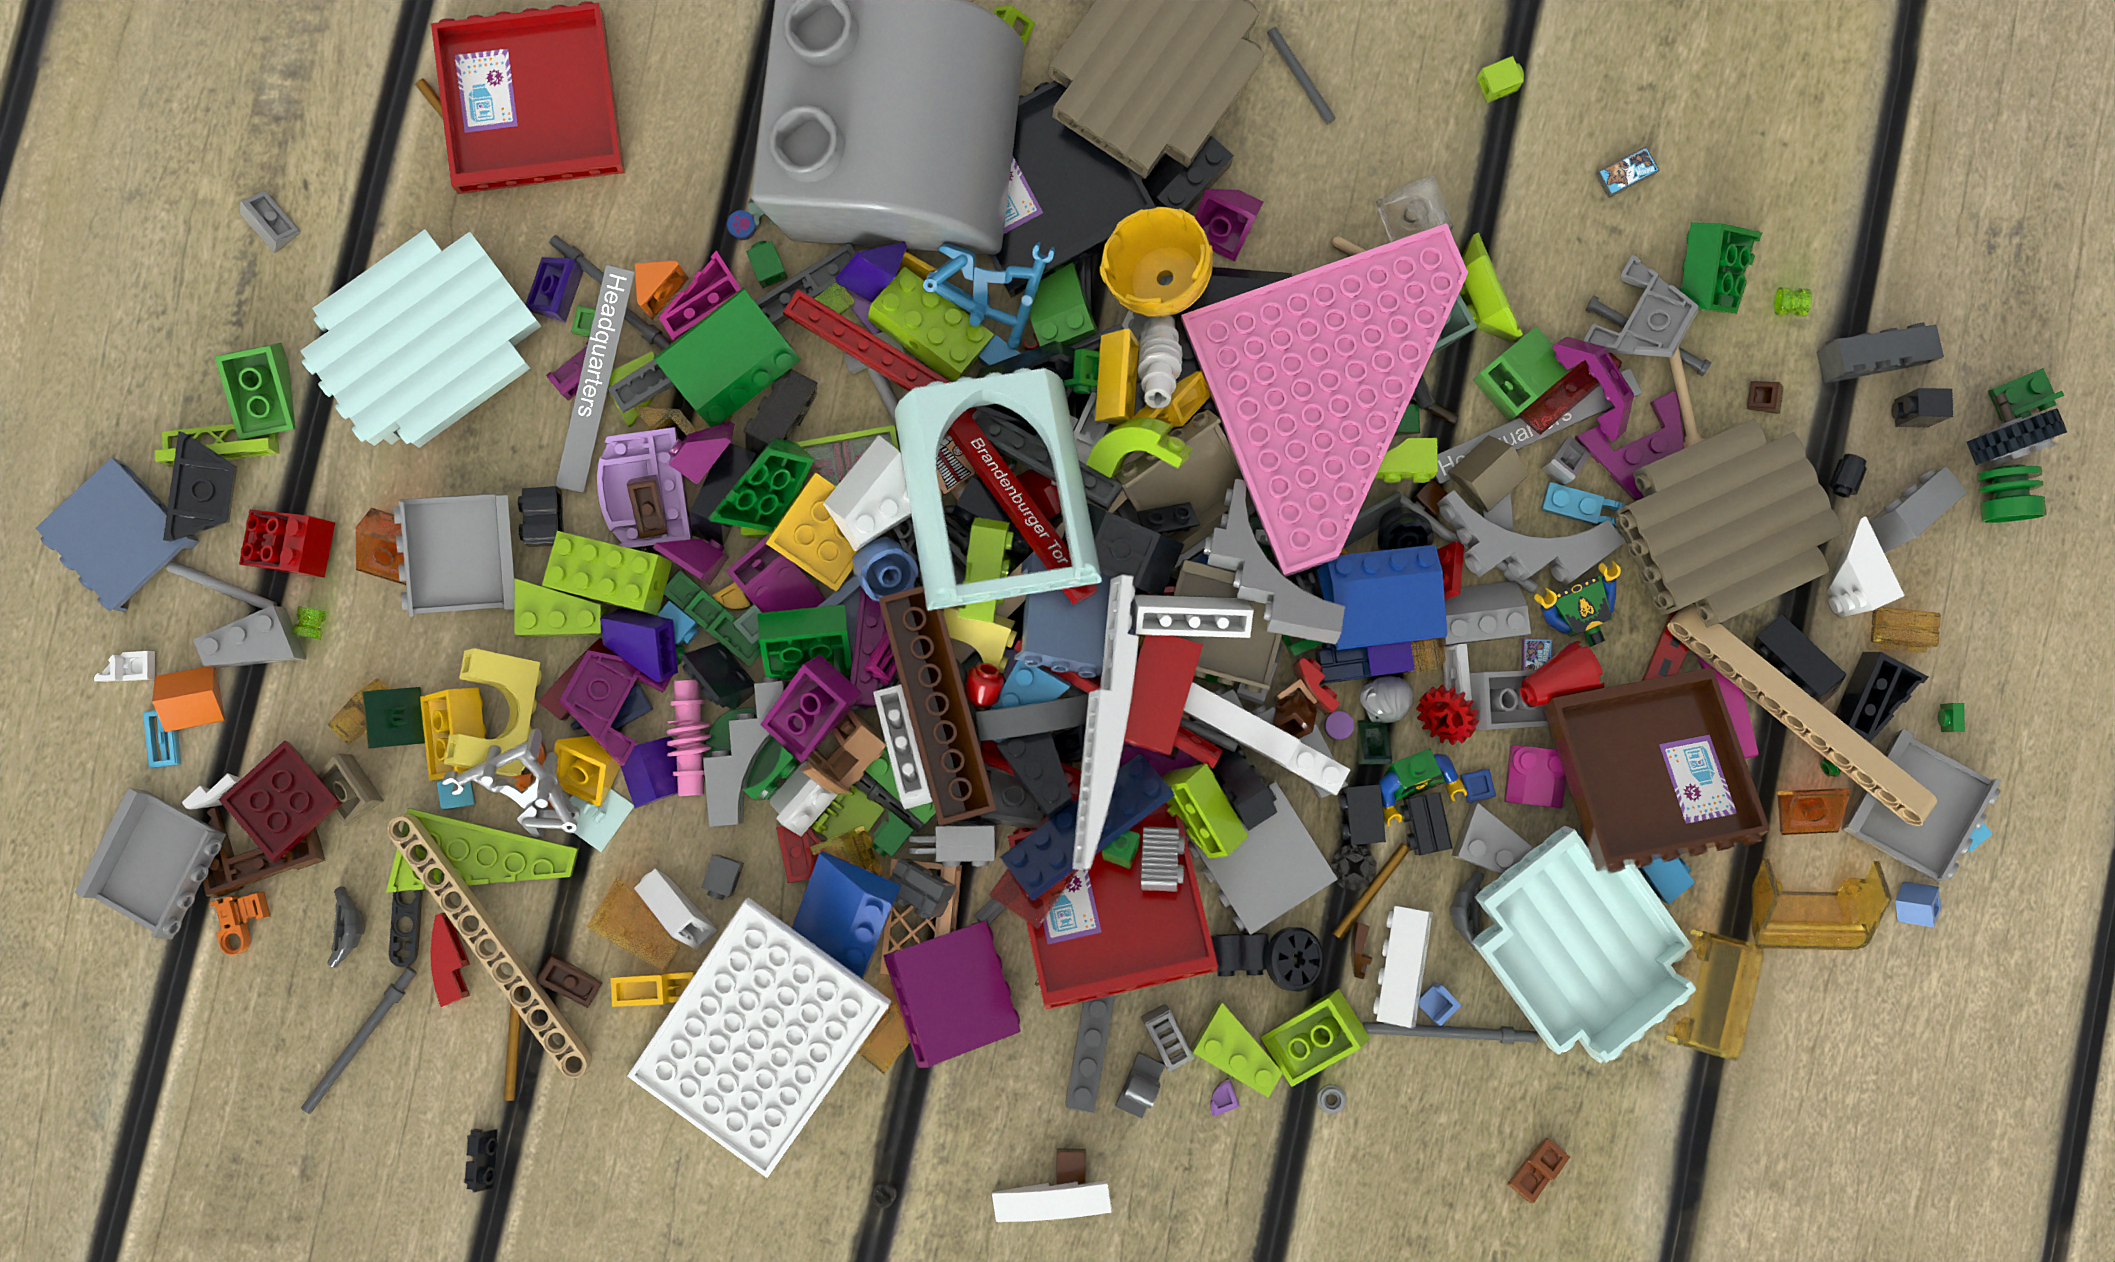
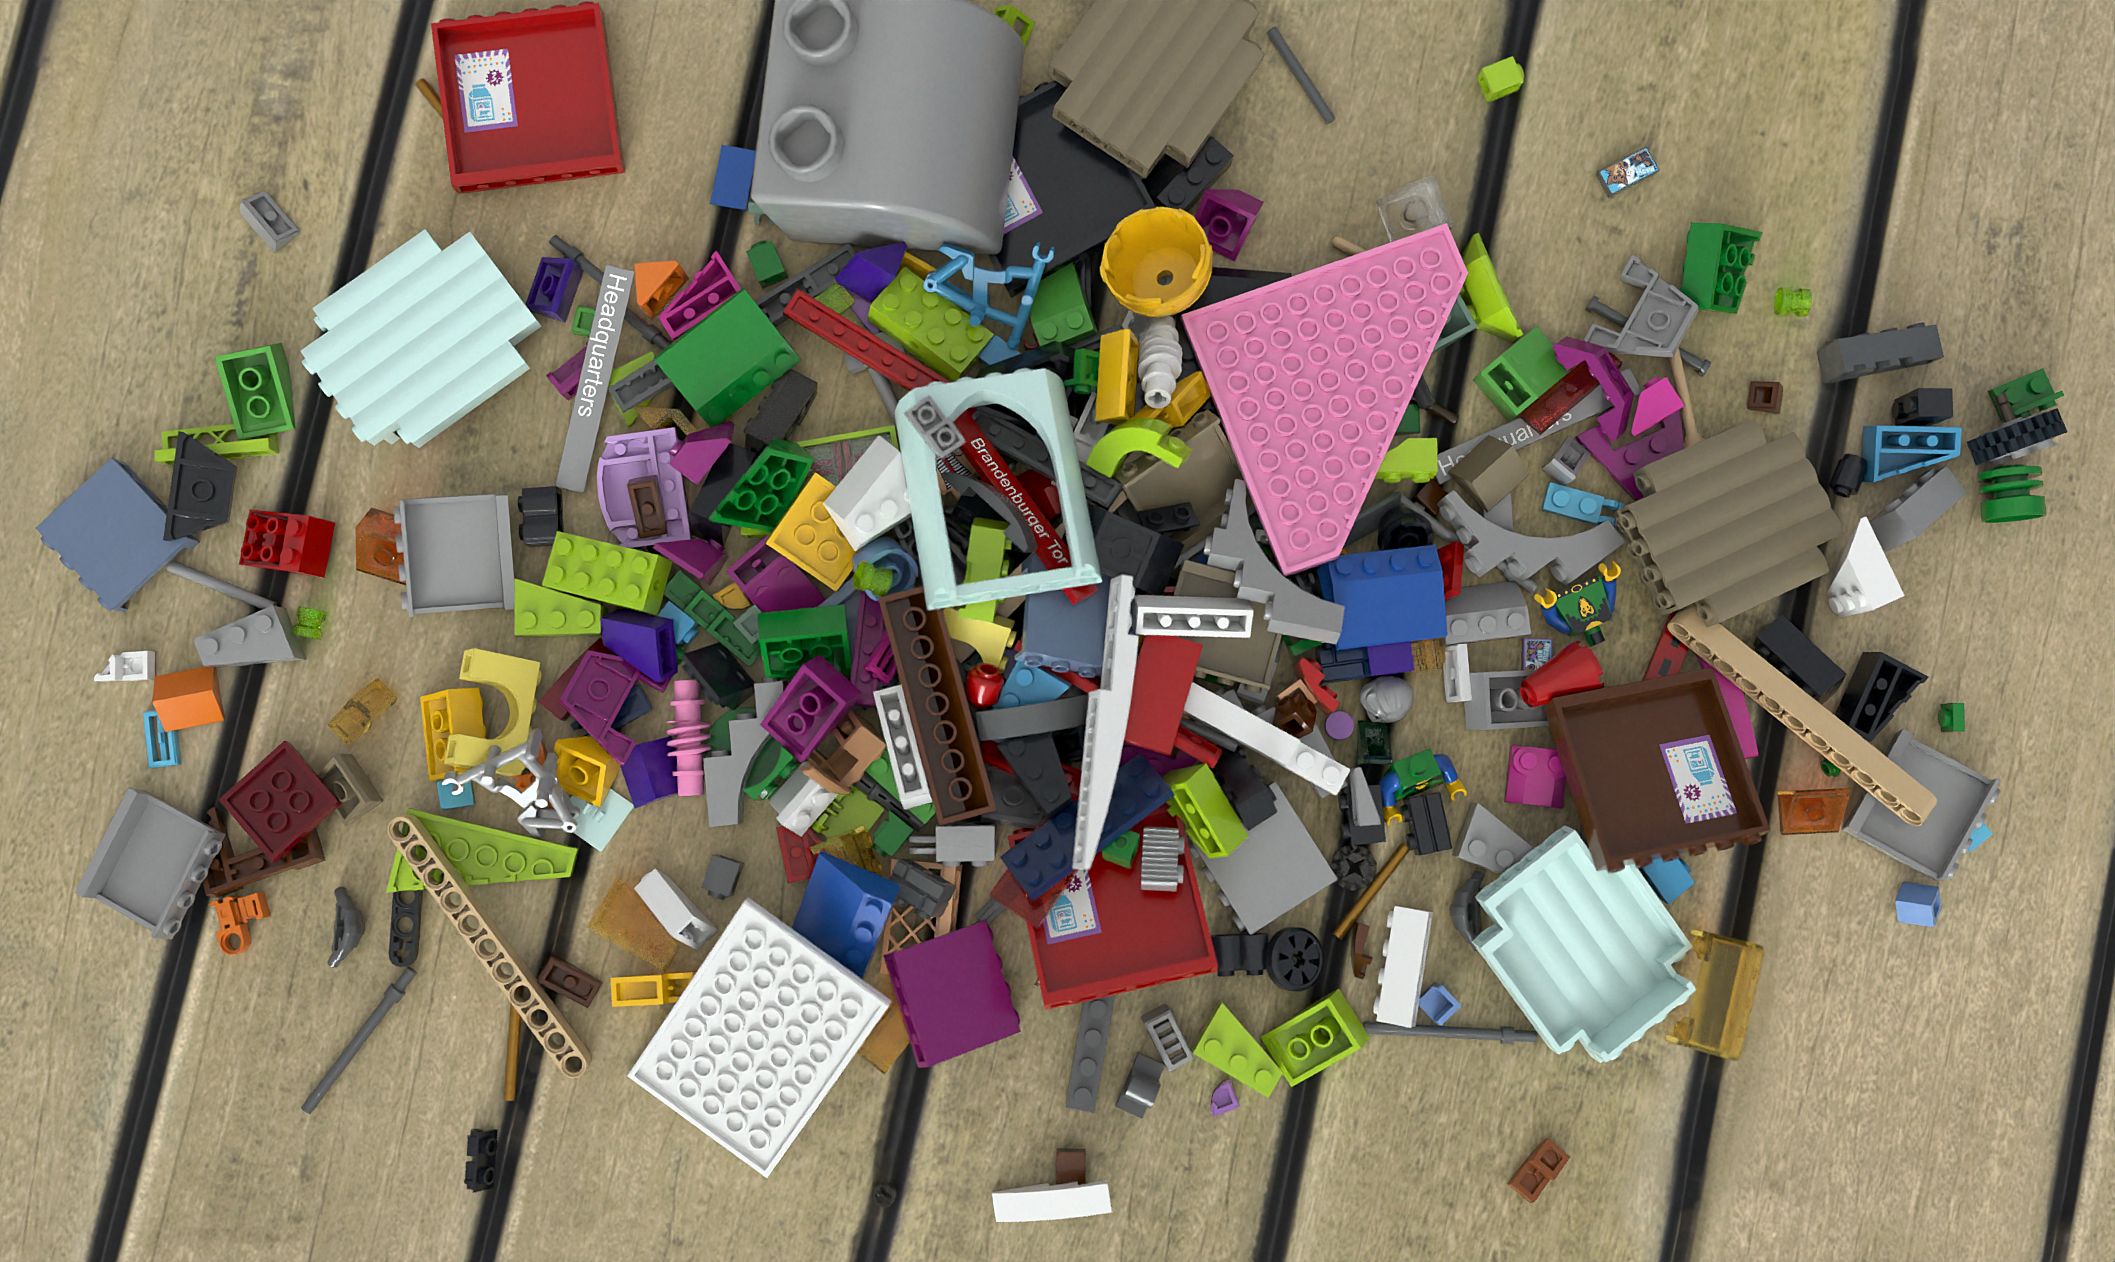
(206, 797): white slope -> none
(393, 717): dark green piece -> none
(447, 960): red slope -> none
(733, 177): none -> blue piece
(741, 225): blue tile -> none
(871, 578): none -> clear neon green wheel
(934, 427): none -> light grey slope
(1018, 530): none -> dark grey slope
(1333, 1108): light grey plate -> none
(1362, 802): none -> light grey slope
(1461, 718): red gear -> none
(1478, 785): blue tile -> none
(1655, 405): none -> dark pink slope
(1818, 919): clear yellow windscreen -> none
(1905, 448): none -> dark azure wedge
(1905, 628): clear yellow brick -> none

